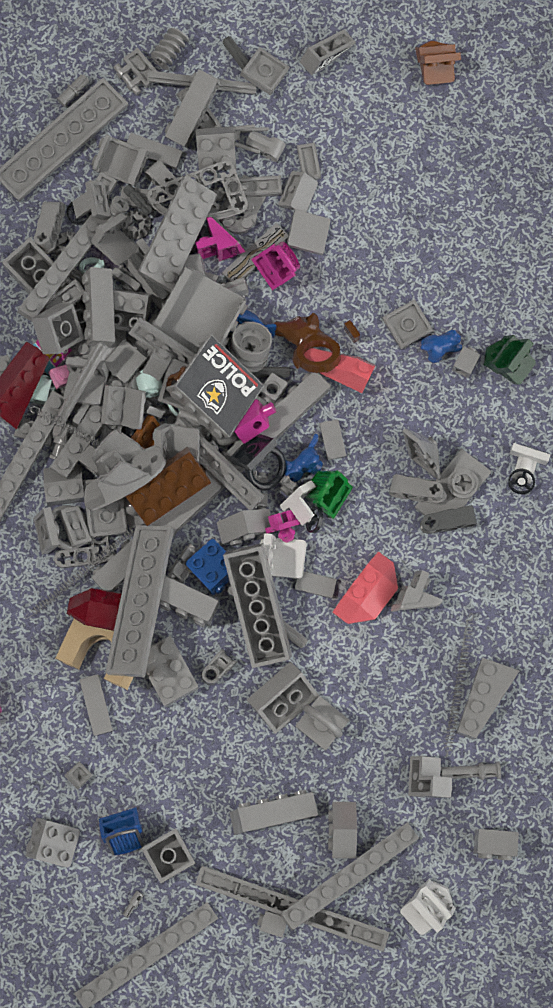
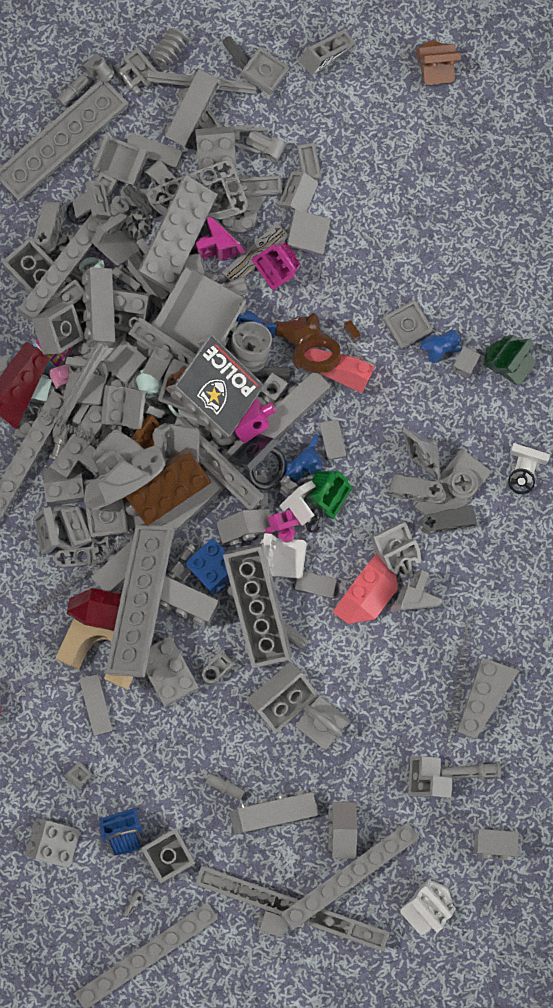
(98, 69): none -> light grey piece
(225, 786): none -> light grey pin
(397, 548): none -> light grey plate

